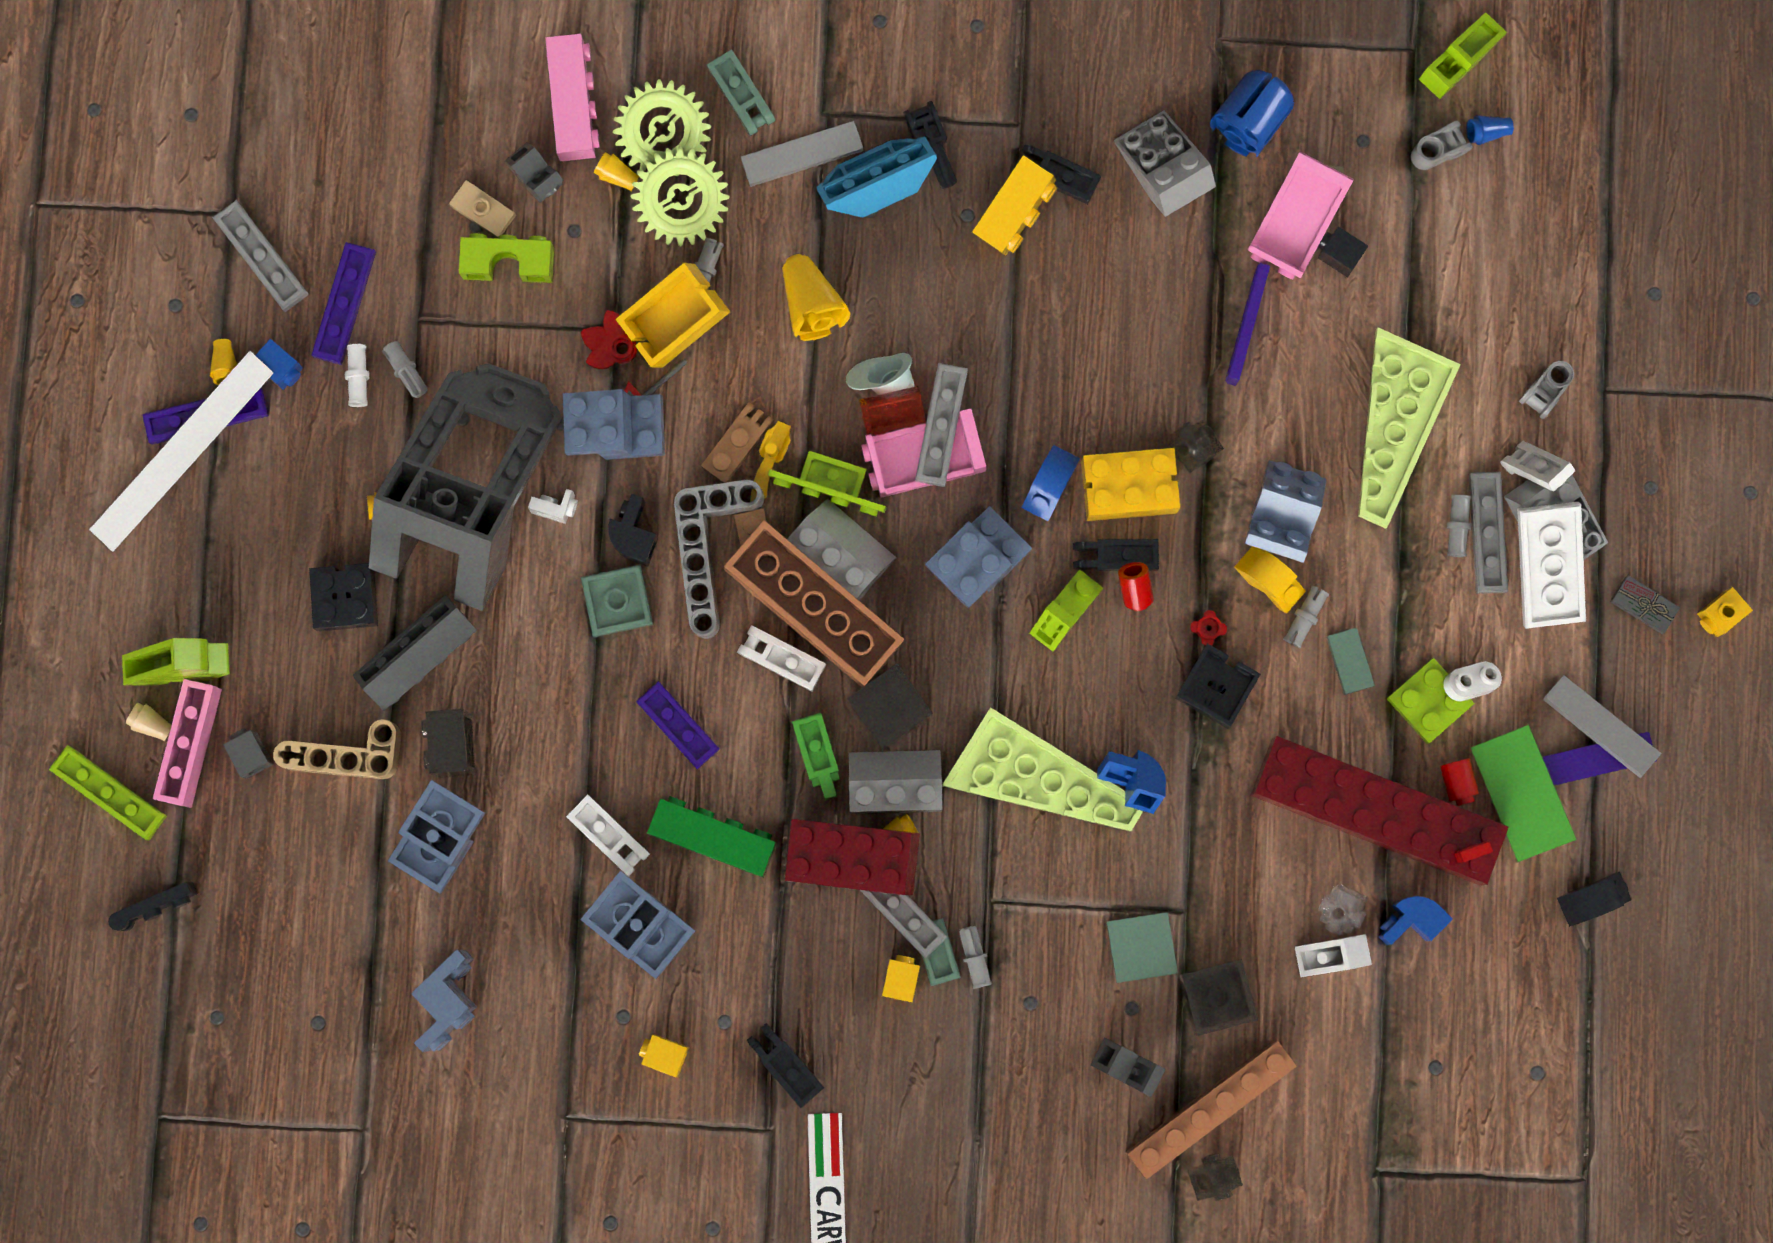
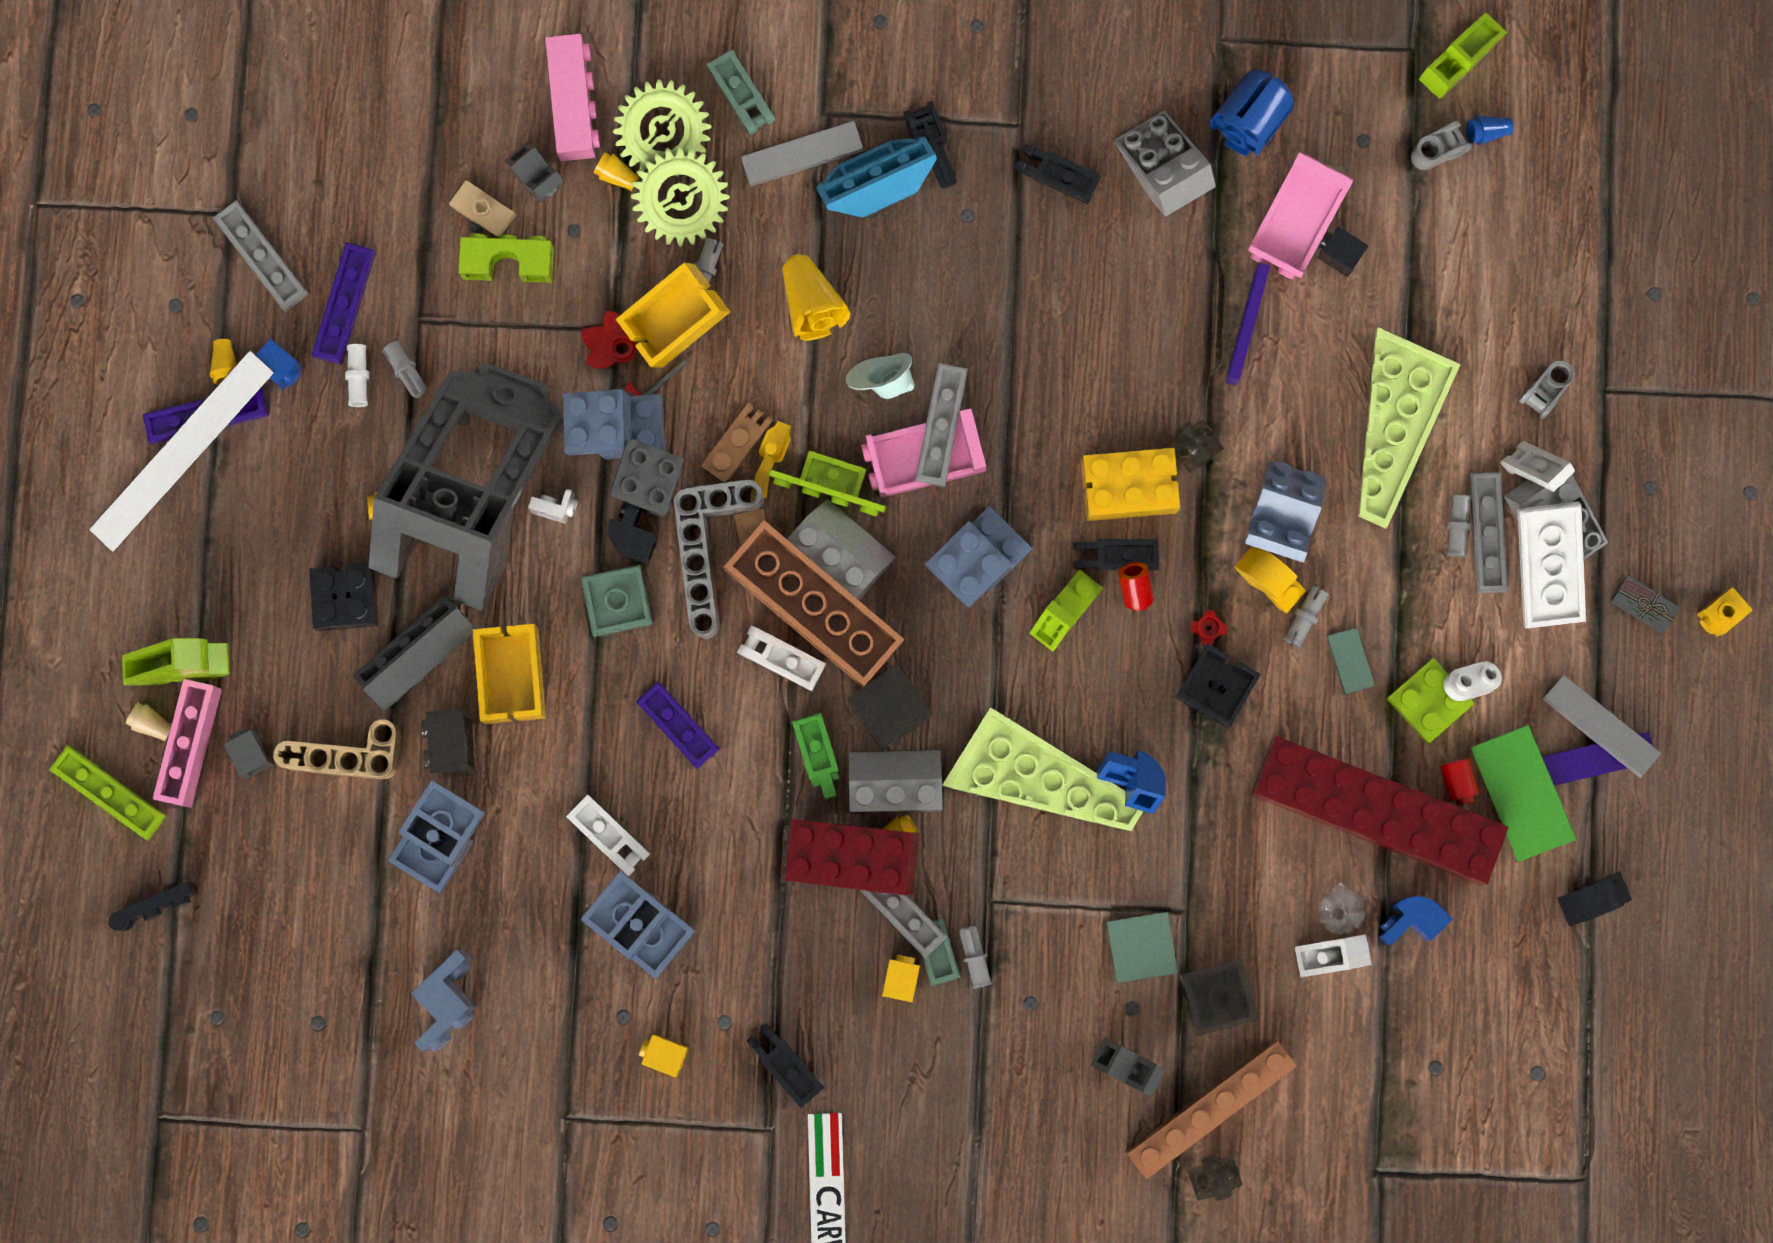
(509, 674): none -> yellow piece
(647, 477): none -> dark grey bracket
(711, 837): green brick -> none
(892, 411): clear red bracket -> none
(1016, 206): yellow brick -> none
(1050, 482): blue brick -> none
(1474, 851): red tile -> none

